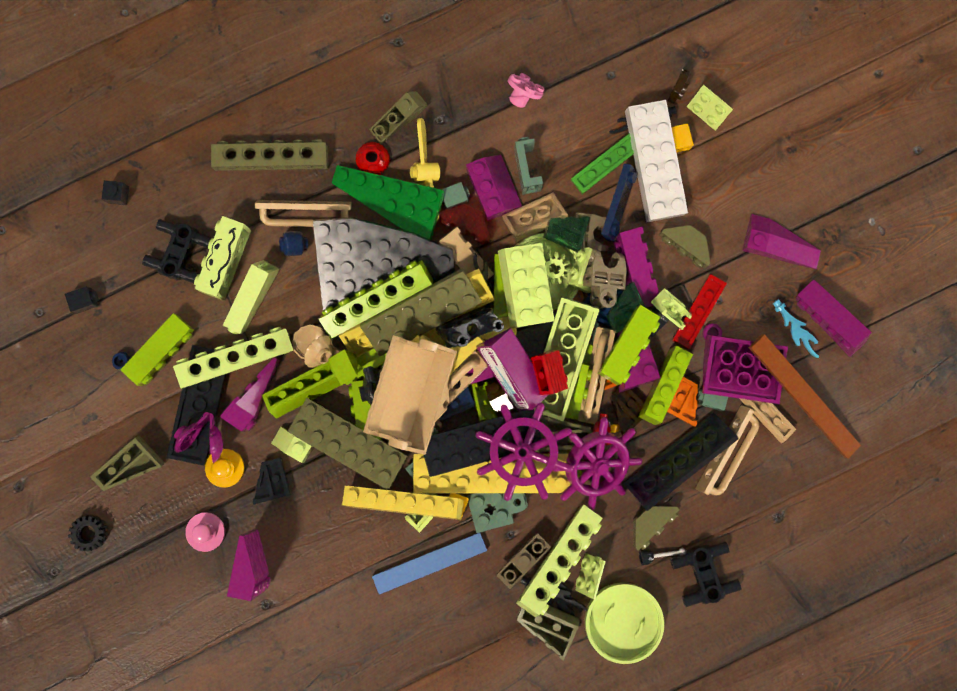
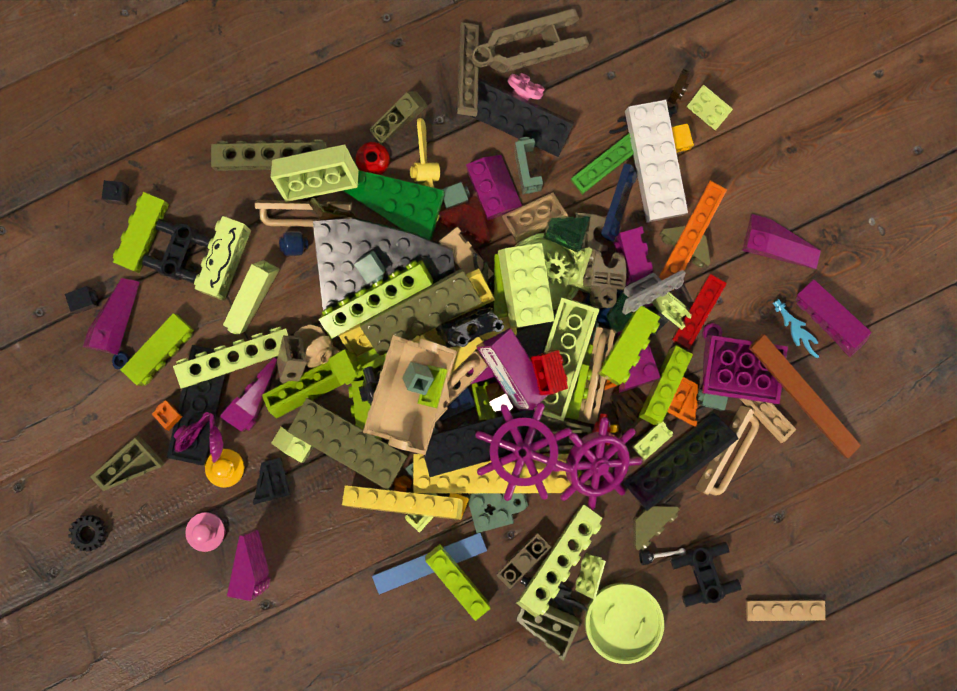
(110, 323): none -> magenta wedge
(140, 232): none -> lime brick
(167, 415): none -> orange bracket
(291, 367): none -> dark tan torso
(314, 173): none -> yellowish green brick
(329, 212): none -> dark brown wing
(370, 267): none -> brick
(402, 483): none -> orange bar
(417, 378): none -> sand green brick
(434, 392): none -> lime tile
(457, 582): none -> lime brick
(467, 72): none -> dark tan tile
(522, 118): none -> black plate
(546, 26): none -> dark tan piece
(650, 288): none -> light grey bracket
(652, 440): none -> yellowish green hinge
(693, 230): none -> orange tile
(785, 610): none -> tan plate

